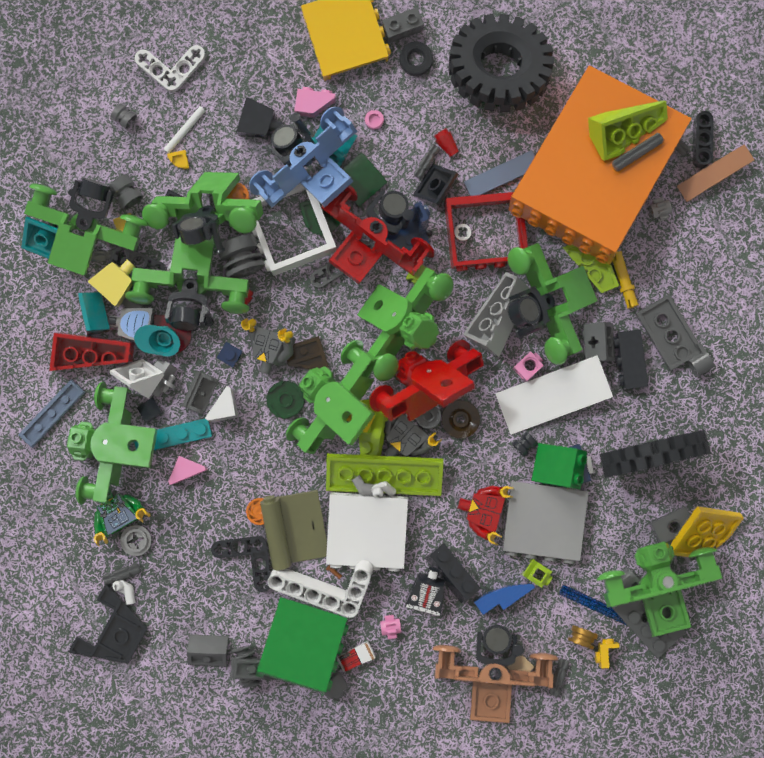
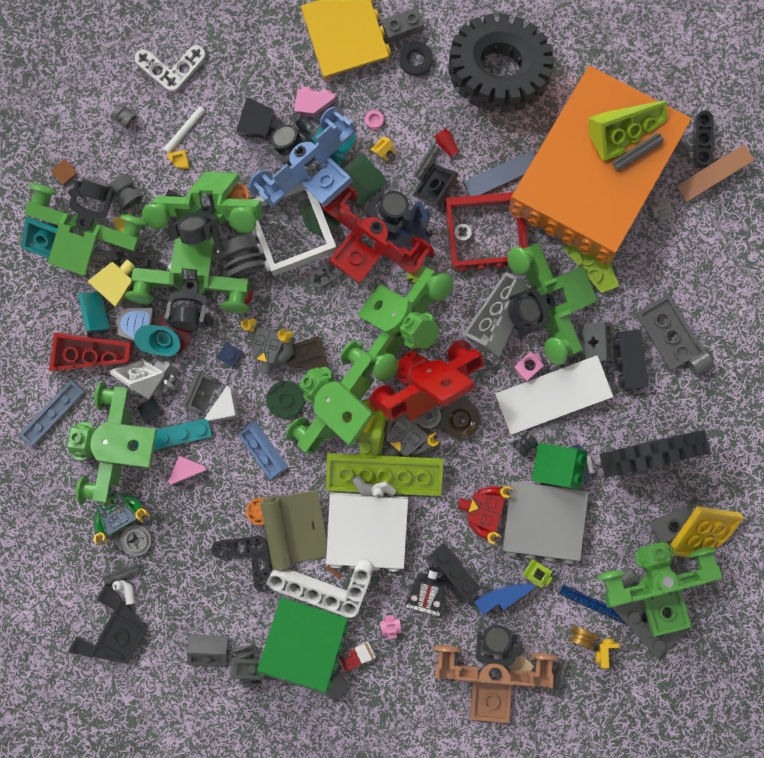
(64, 172): none -> dark orange tile
(264, 448): none -> medium blue slope
(382, 147): none -> yellow tile
(624, 280): yellow pin -> none

